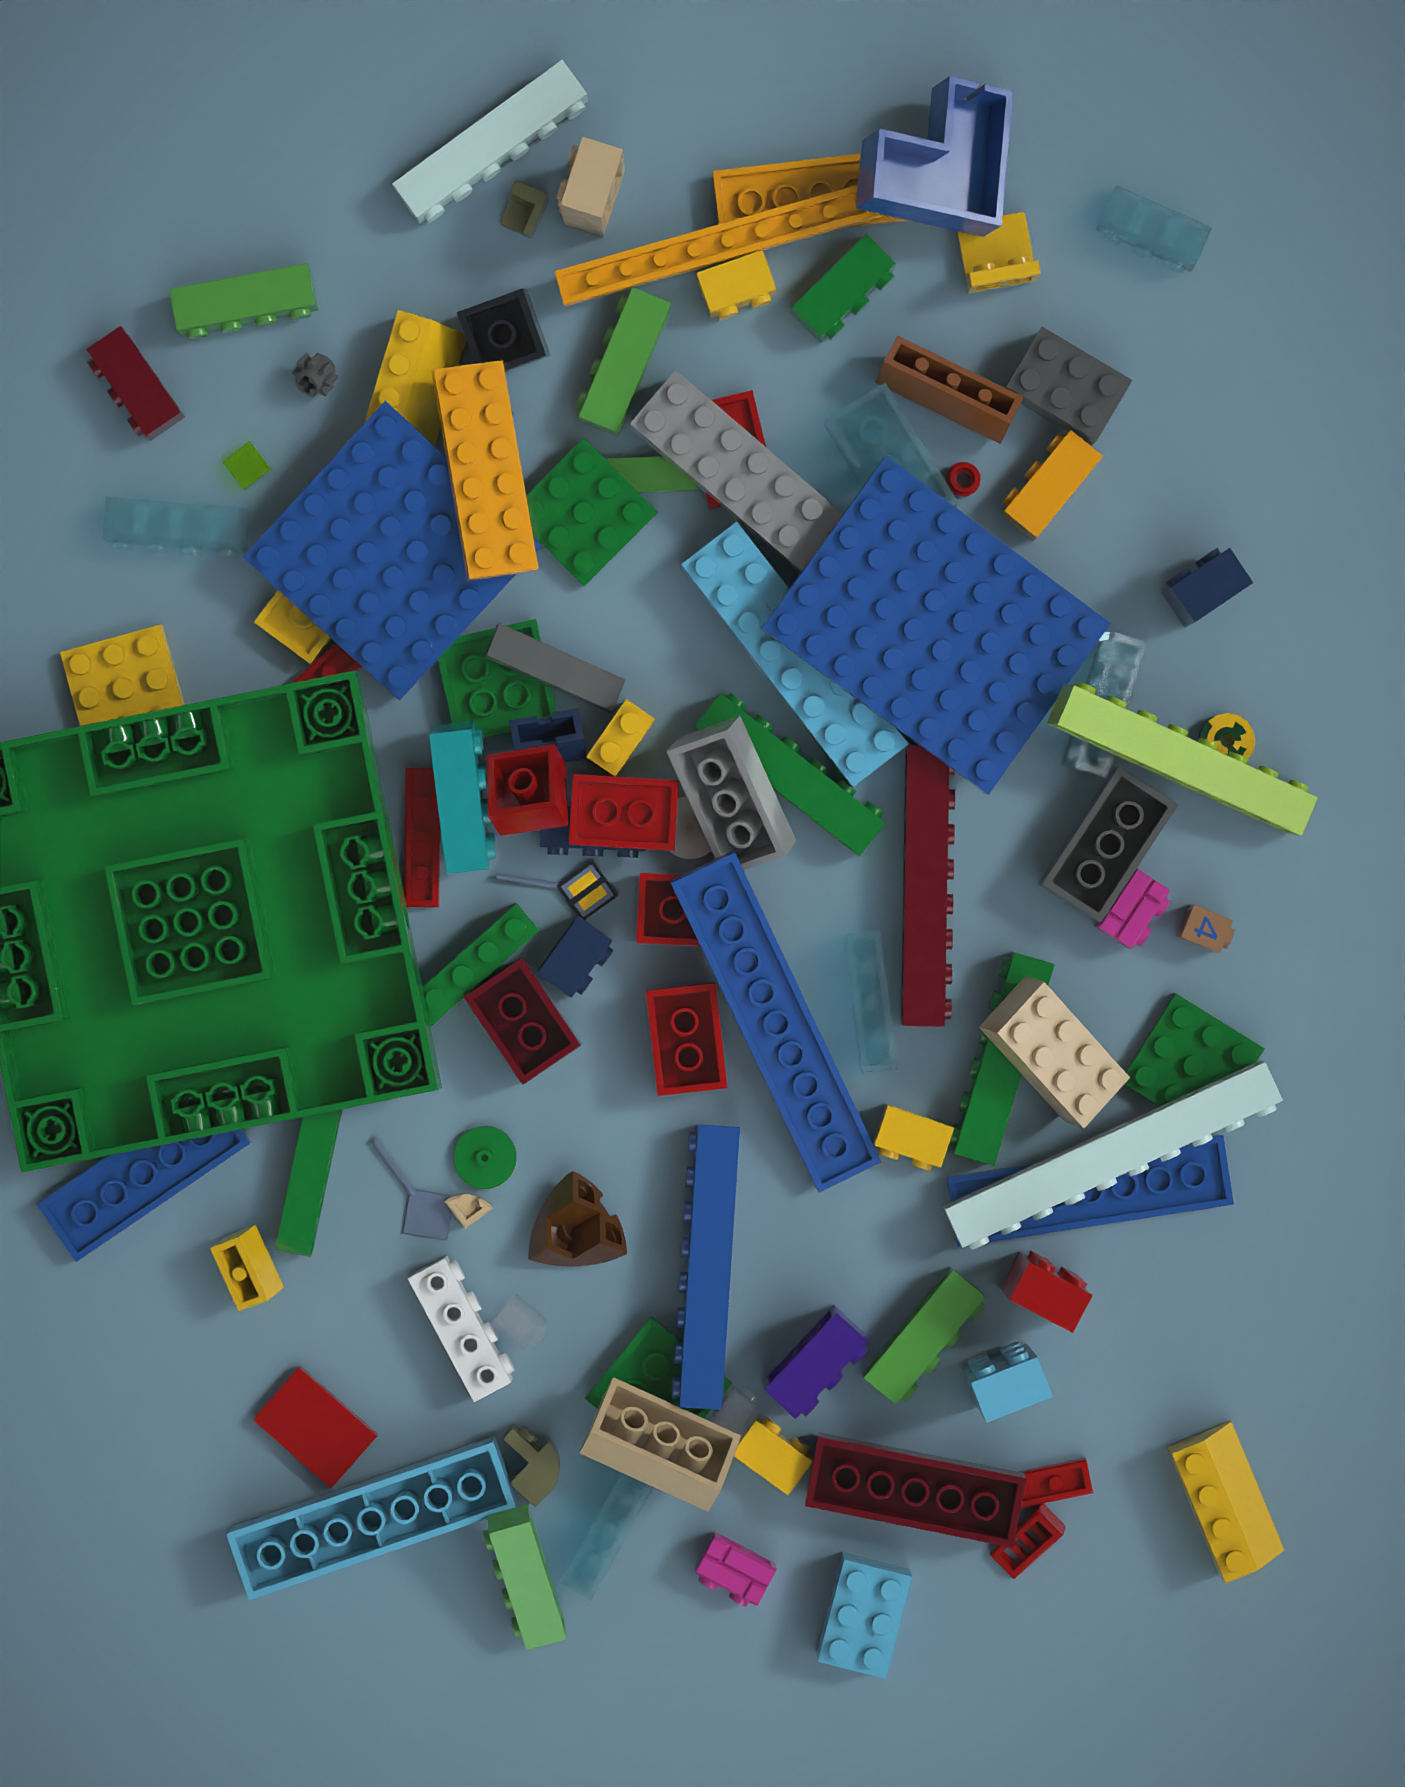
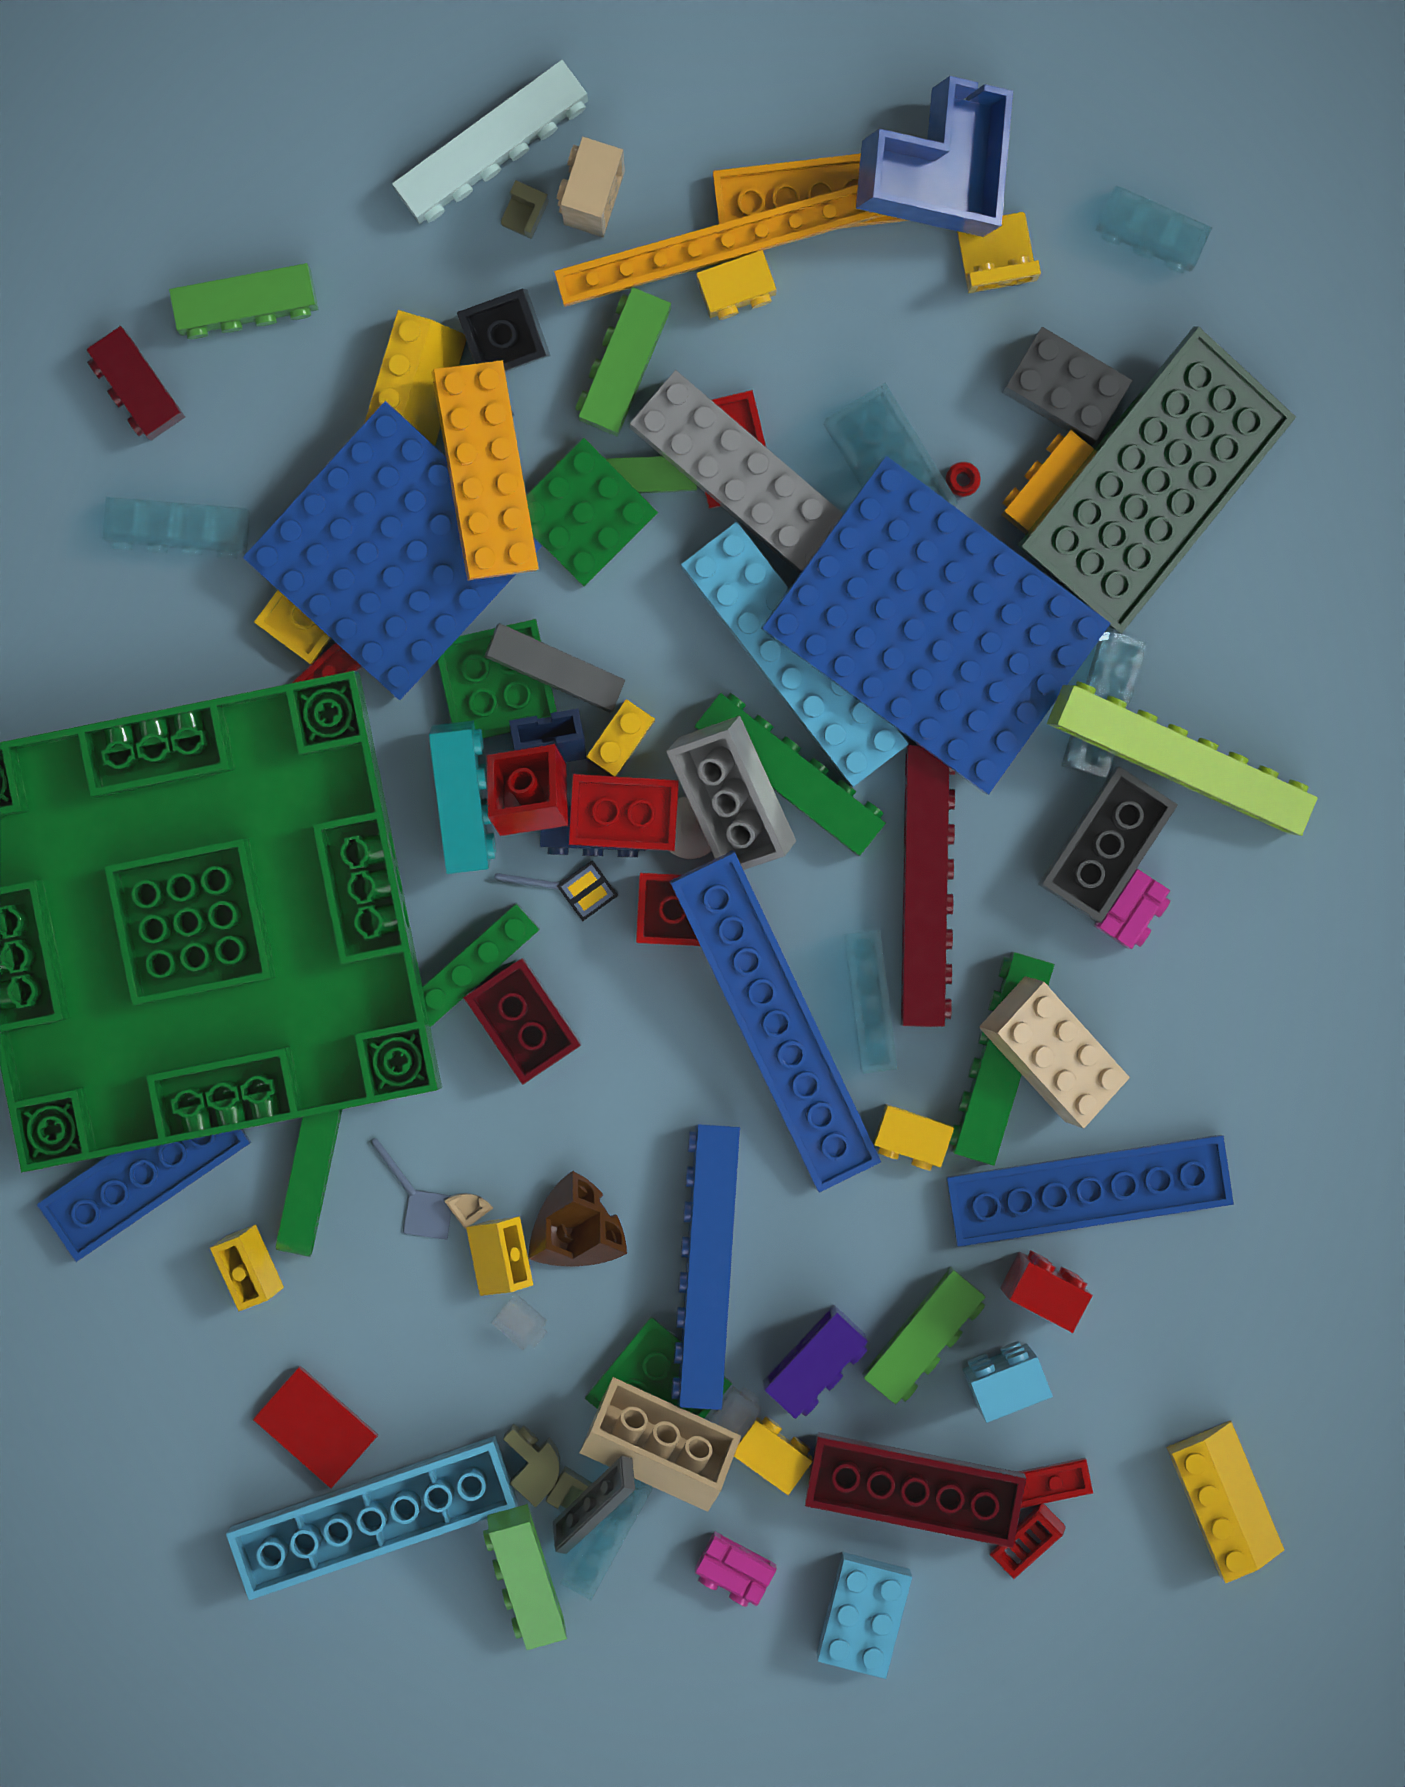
(122, 676): yellow plate -> none
(247, 466): clear neon green tile -> none
(315, 374): dark grey gear -> none
(421, 839): red tile -> none
(461, 1328): white brick -> none
(485, 1157): green piece -> none
(499, 1256): none -> yellow brick
(567, 1488): none -> olive panel
(575, 957): dark blue brick -> none
(594, 1505): none -> dark grey tile
(686, 1039): red brick -> none
(844, 289): green brick -> none
(949, 389): dark orange brick -> none
(1113, 1153): light aqua brick -> none
(1157, 480): none -> plate
(1187, 1053): green plate -> none
(1206, 929): medium nougat brick -> none
(1208, 587): dark blue brick -> none
(1234, 726): yellow piece -> none

